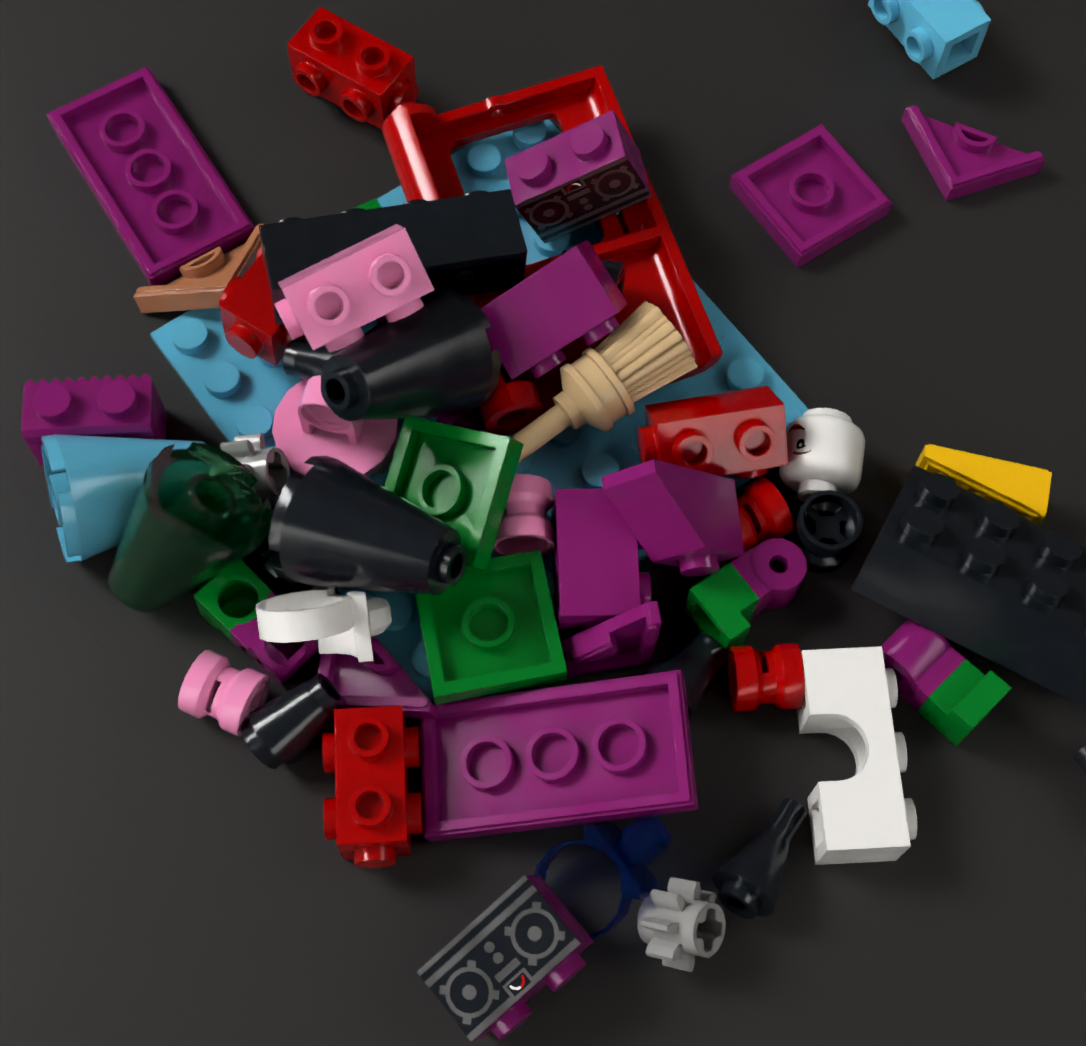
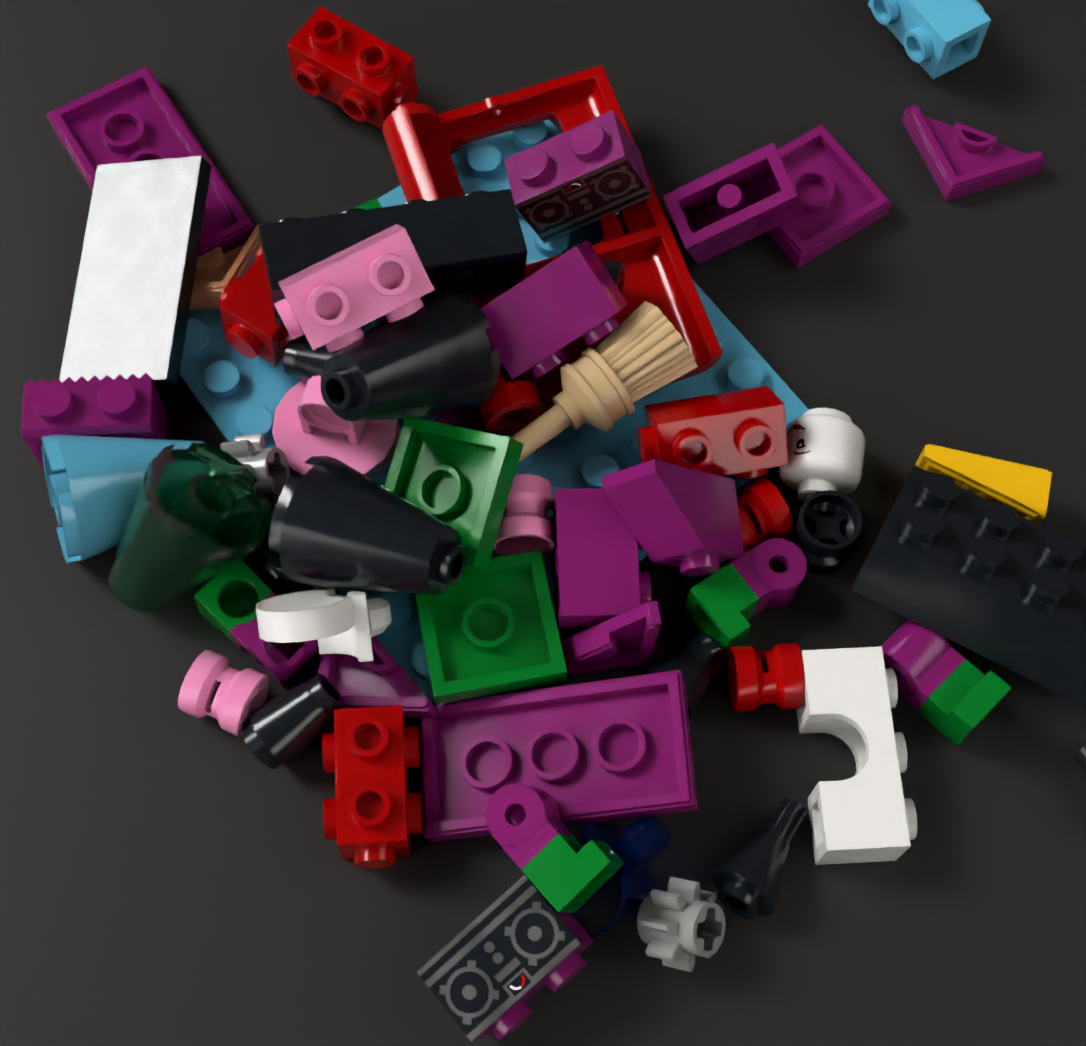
(137, 270): none -> tile
(531, 833): none -> leg
(734, 204): none -> magenta brick

